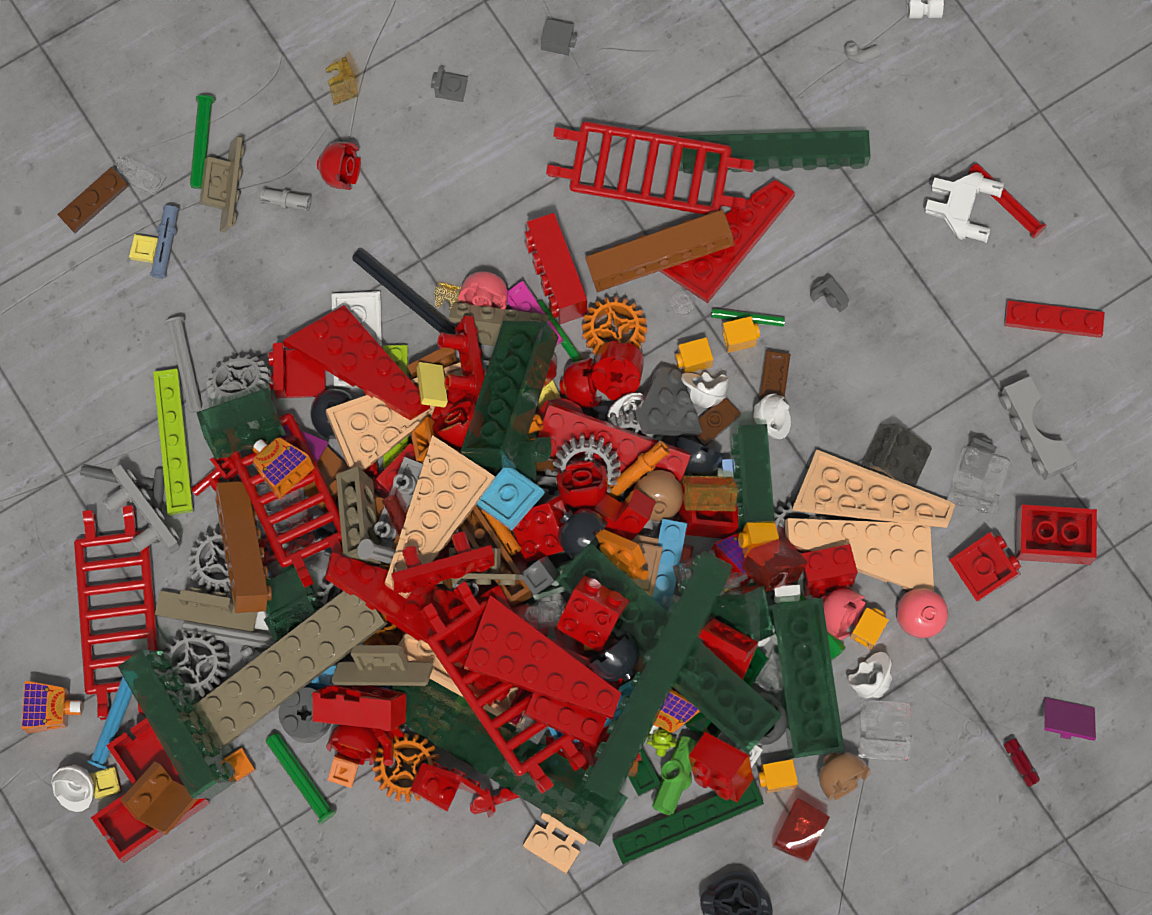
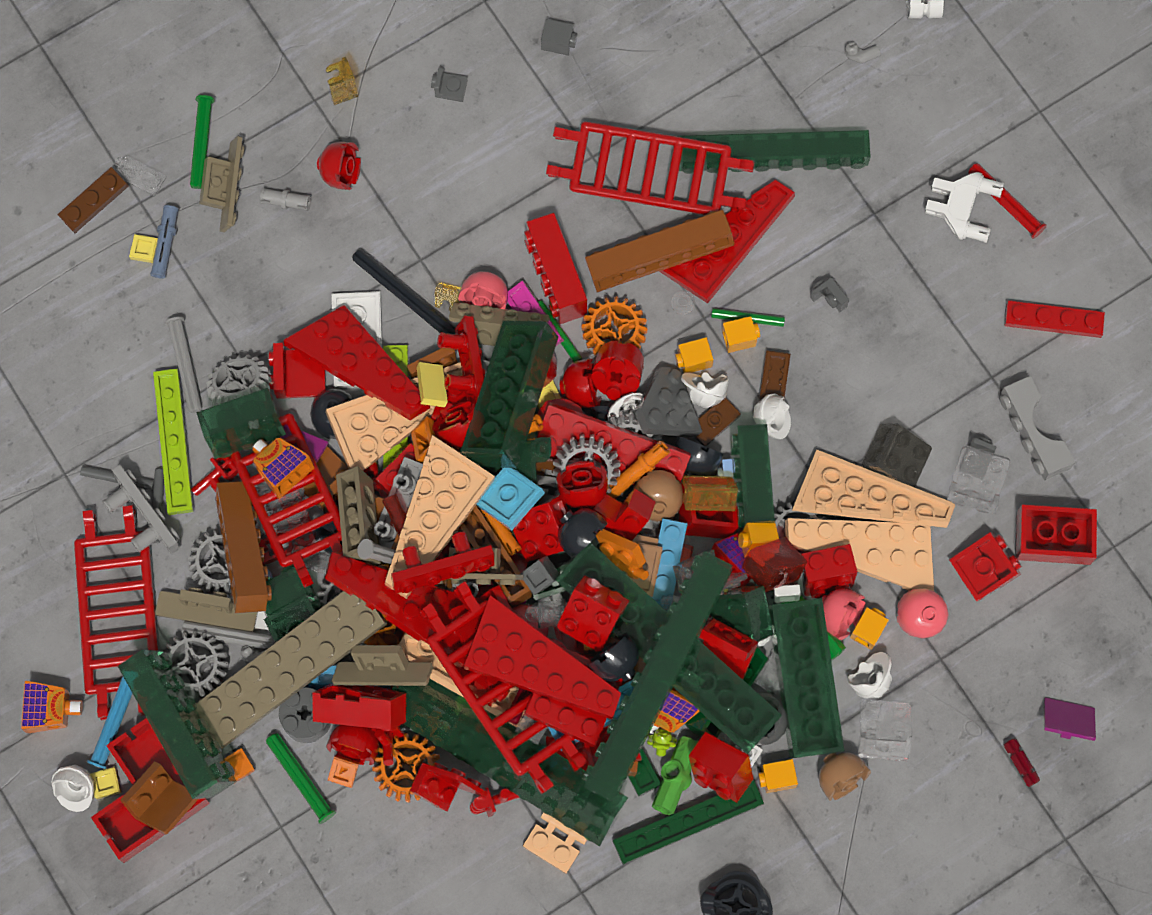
(801, 831): clear red piece -> none

